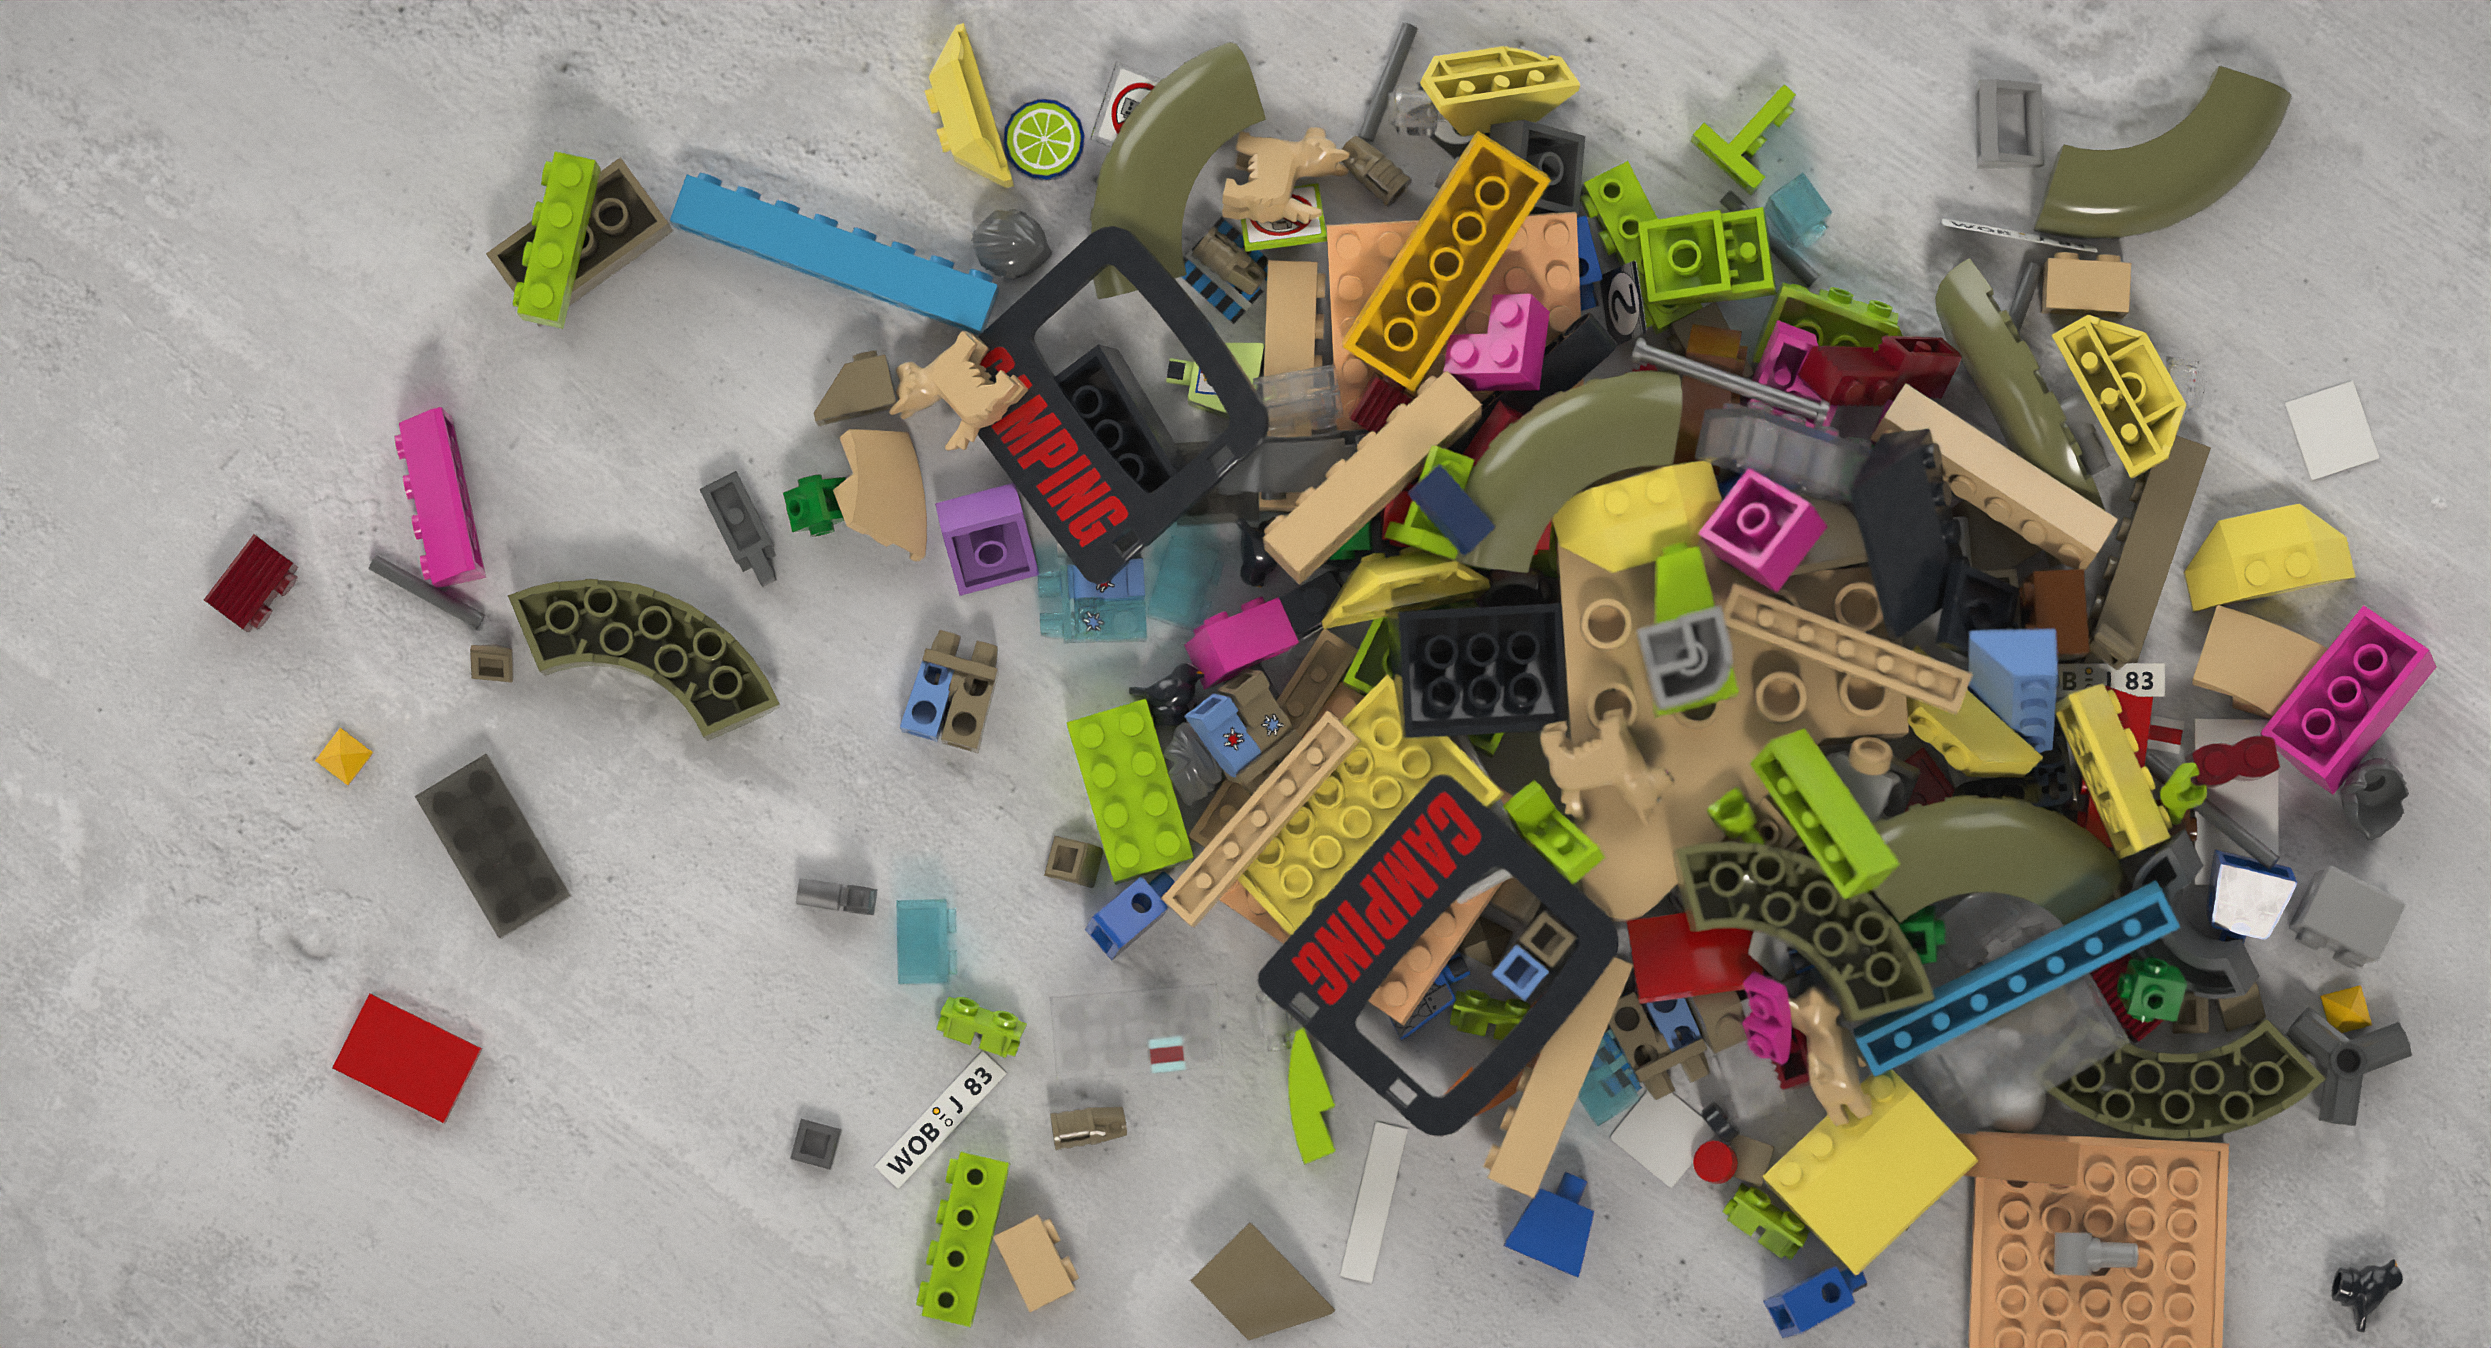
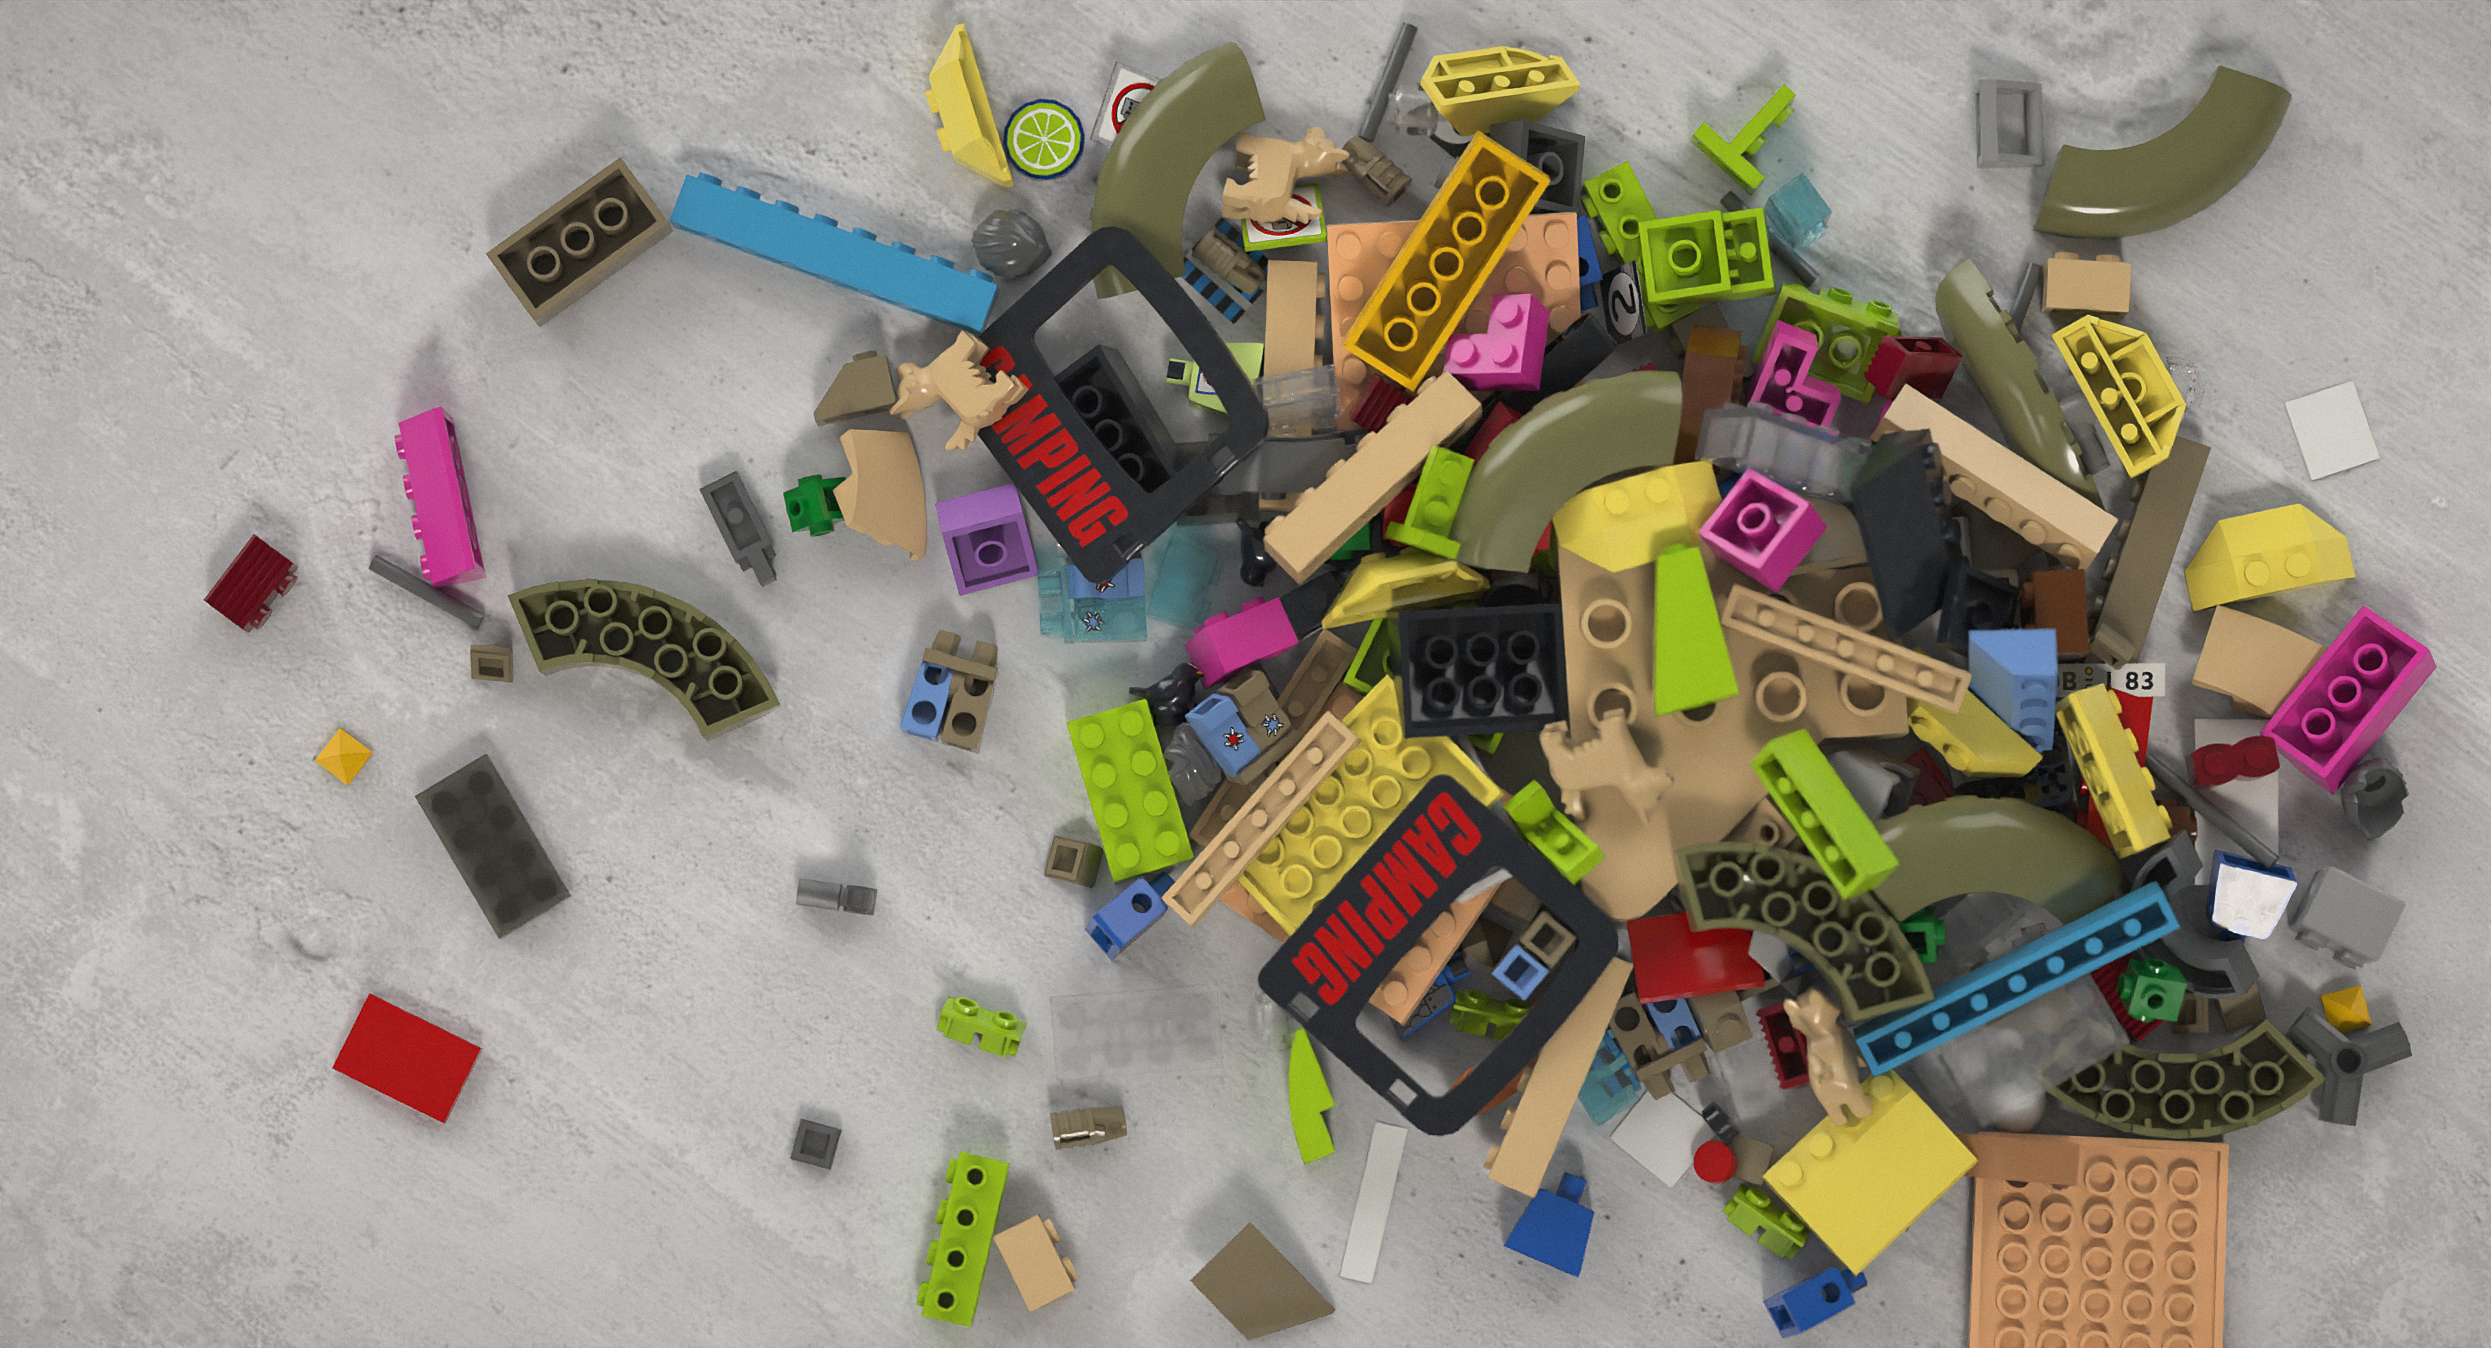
(558, 239): lime brick -> none
(925, 942): clear light blue brick -> none
(940, 1119): white sticker -> none
(1166, 1054): clear light blue sticker -> none
(1451, 510): dark blue tile -> none
(1686, 657): light grey brick -> none
(1730, 382): flat silver bar -> none
(1735, 817): lime piece -> none
(1770, 1020): dark pink slope -> none
(1849, 375): dark red brick -> none
(1870, 756): tan tile -> none
(2019, 235): white sticker -> none
(2083, 1254): light grey pin -> none
(2165, 734): sticker -> none
(2180, 793): lime piece -> none
(2365, 1288): black animal -> none

